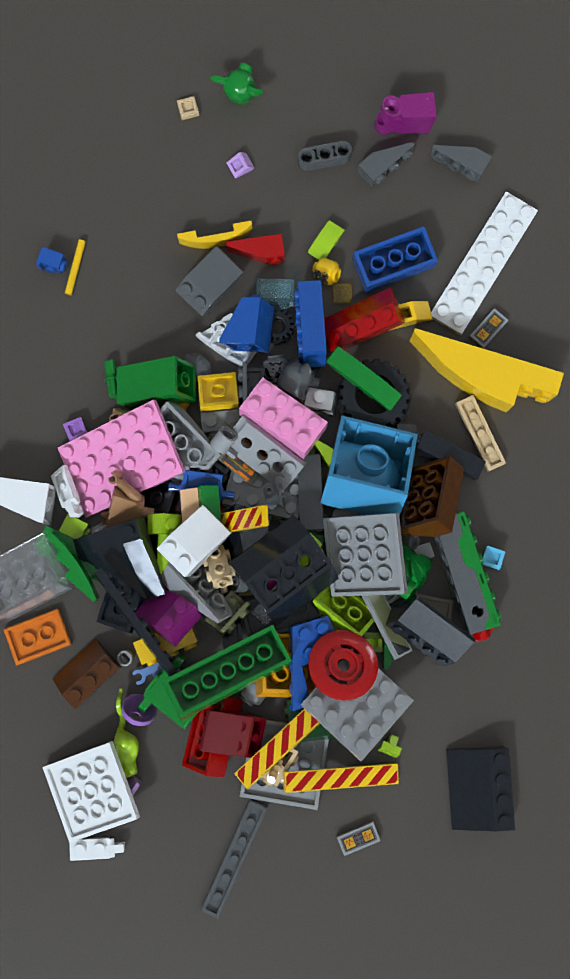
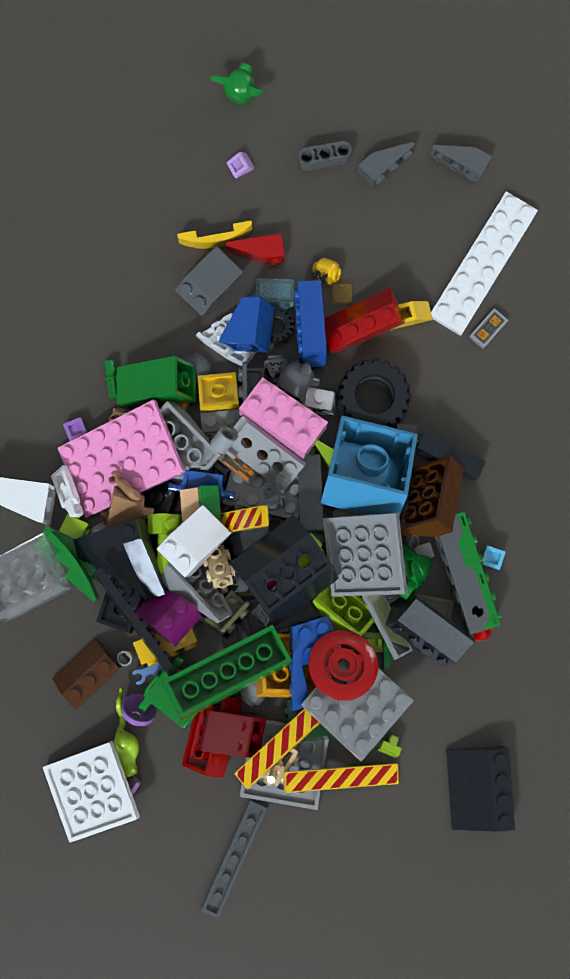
(37, 636): orange tile -> none
(51, 261): blue brick -> none
(75, 267): yellow piece -> none
(95, 848): white hinge -> none
(188, 108): tan tile -> none
(326, 240): lime slope -> none
(358, 838): tile -> none
(363, 378): green slope -> none
(394, 259): blue brick -> none
(406, 114): magenta piece -> none
(480, 433): tan plate -> none
(487, 374): yellow slope -> none

